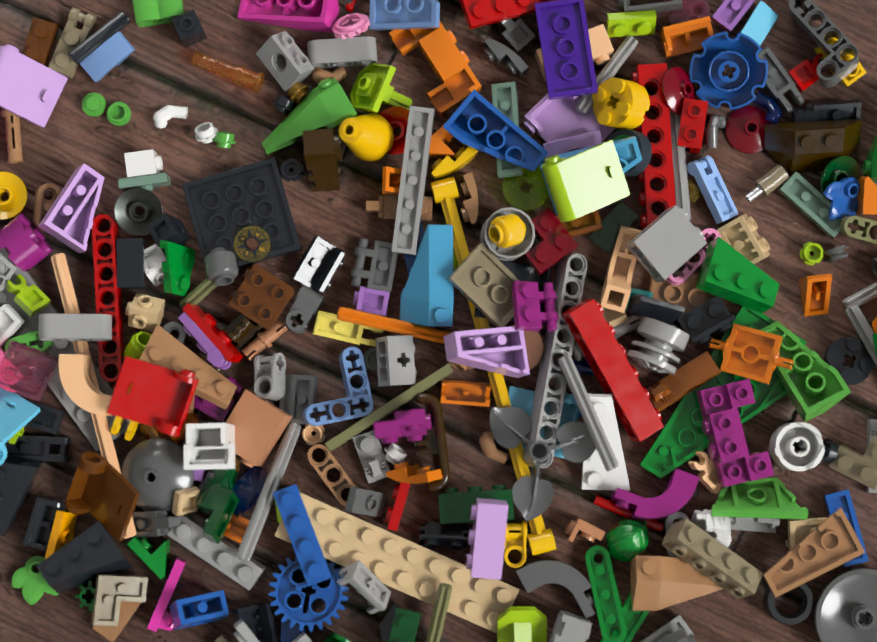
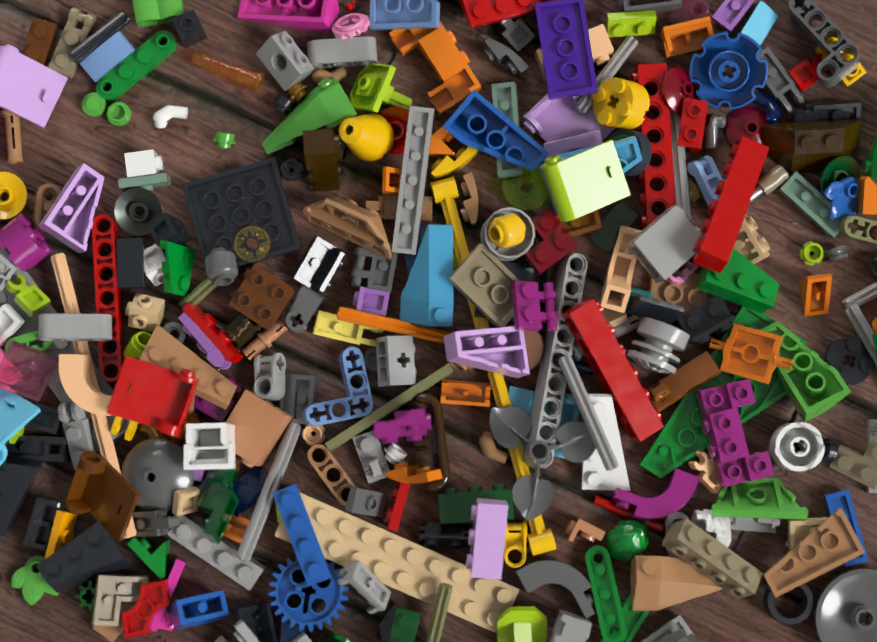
(76, 431): none -> light grey hinge
(136, 65): none -> green plate
(152, 599): none -> red tile
(205, 132): white plate -> none
(350, 222): none -> medium nougat wedge
(730, 205): none -> red brick

